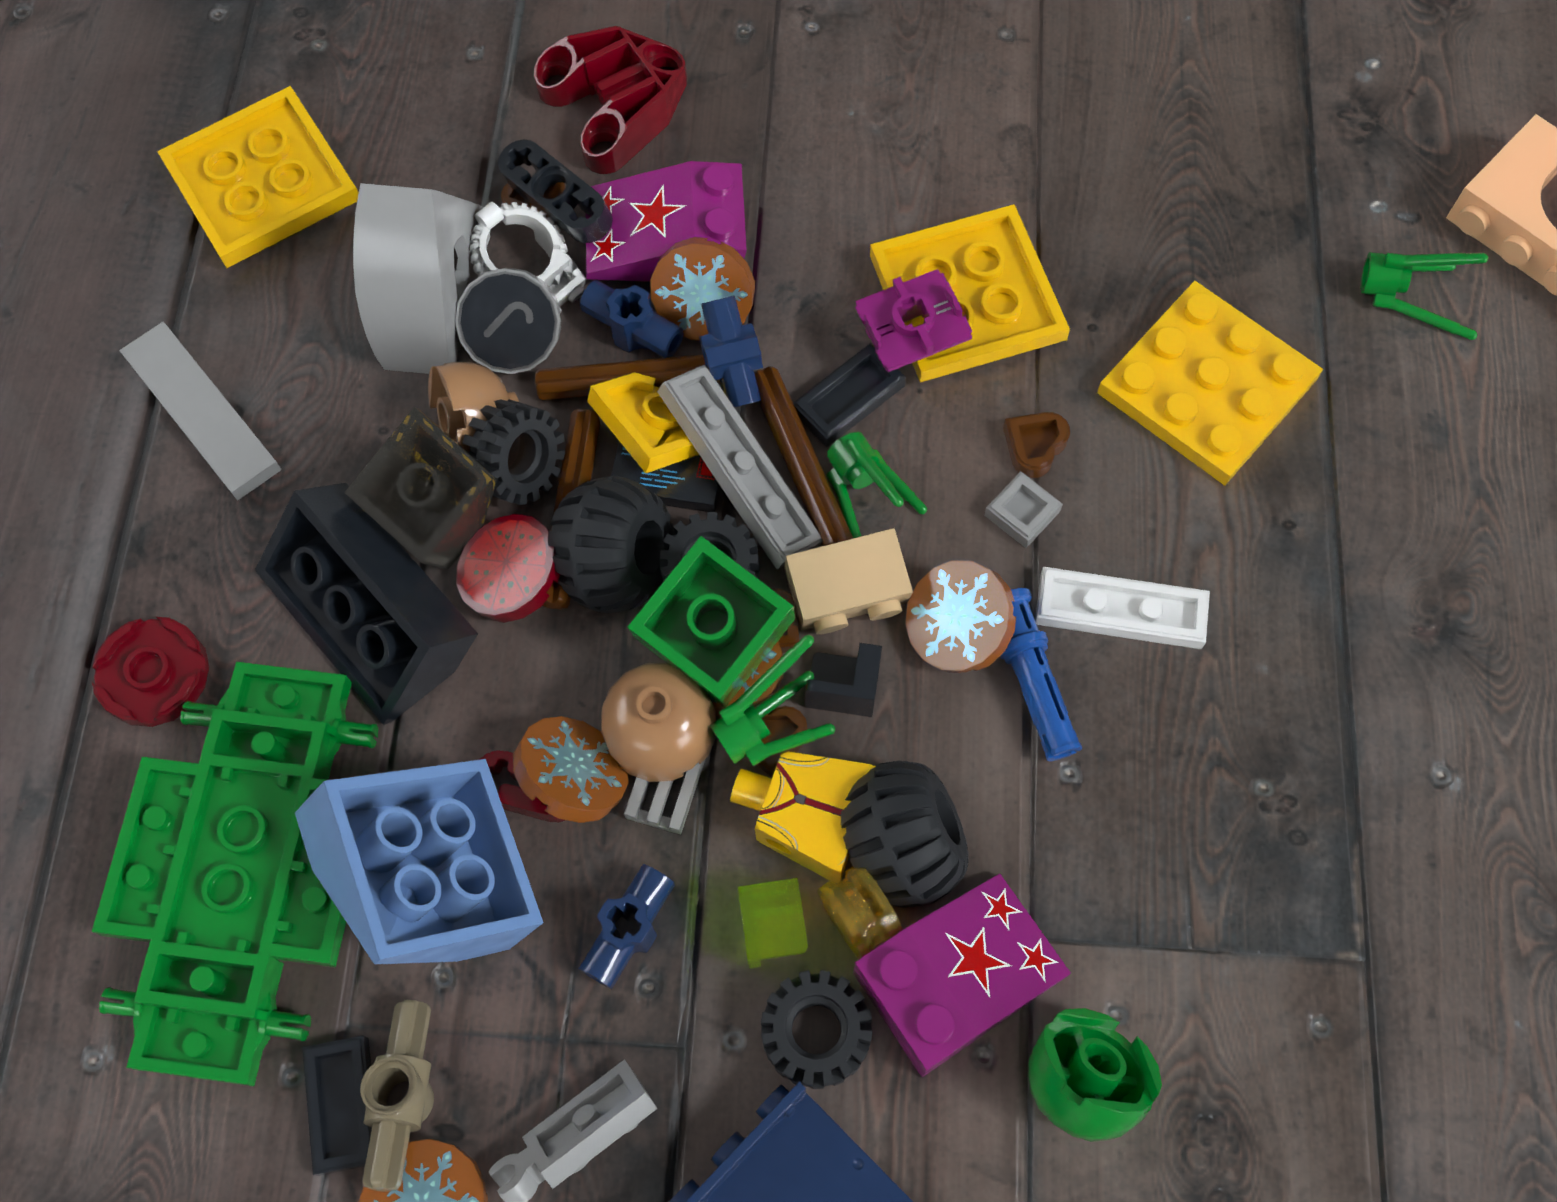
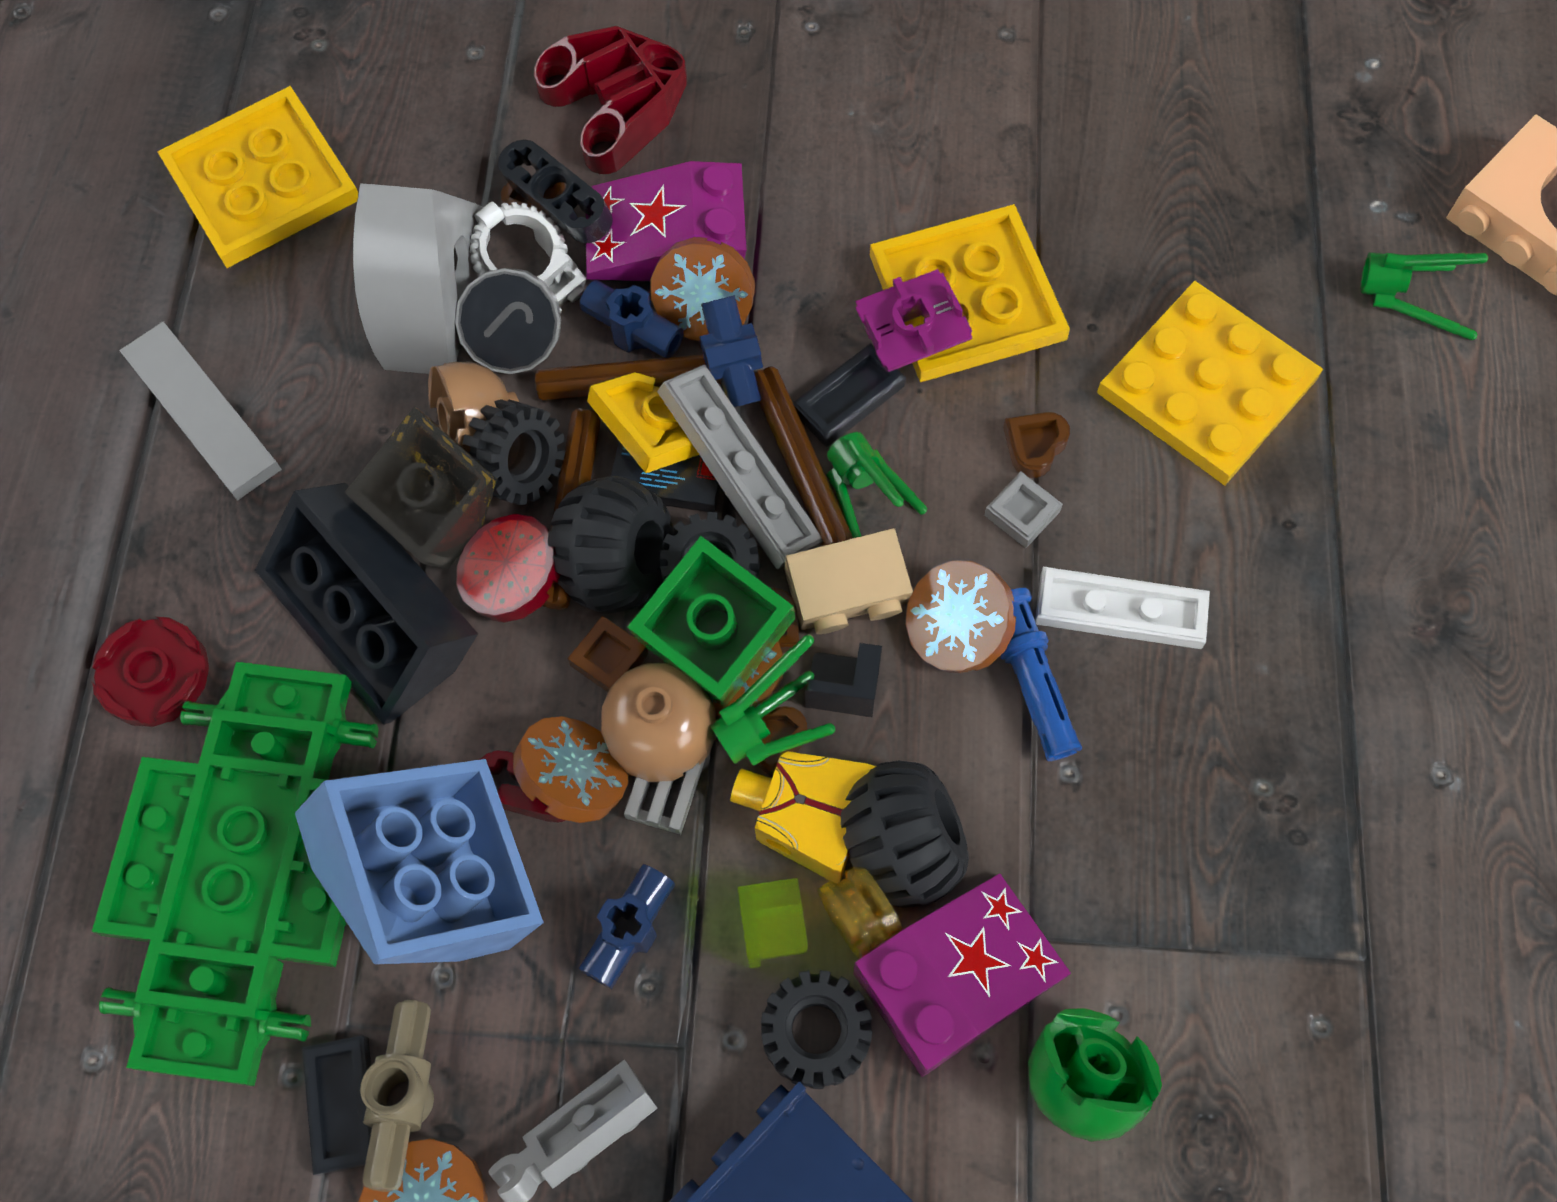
(607, 654): none -> reddish brown plate

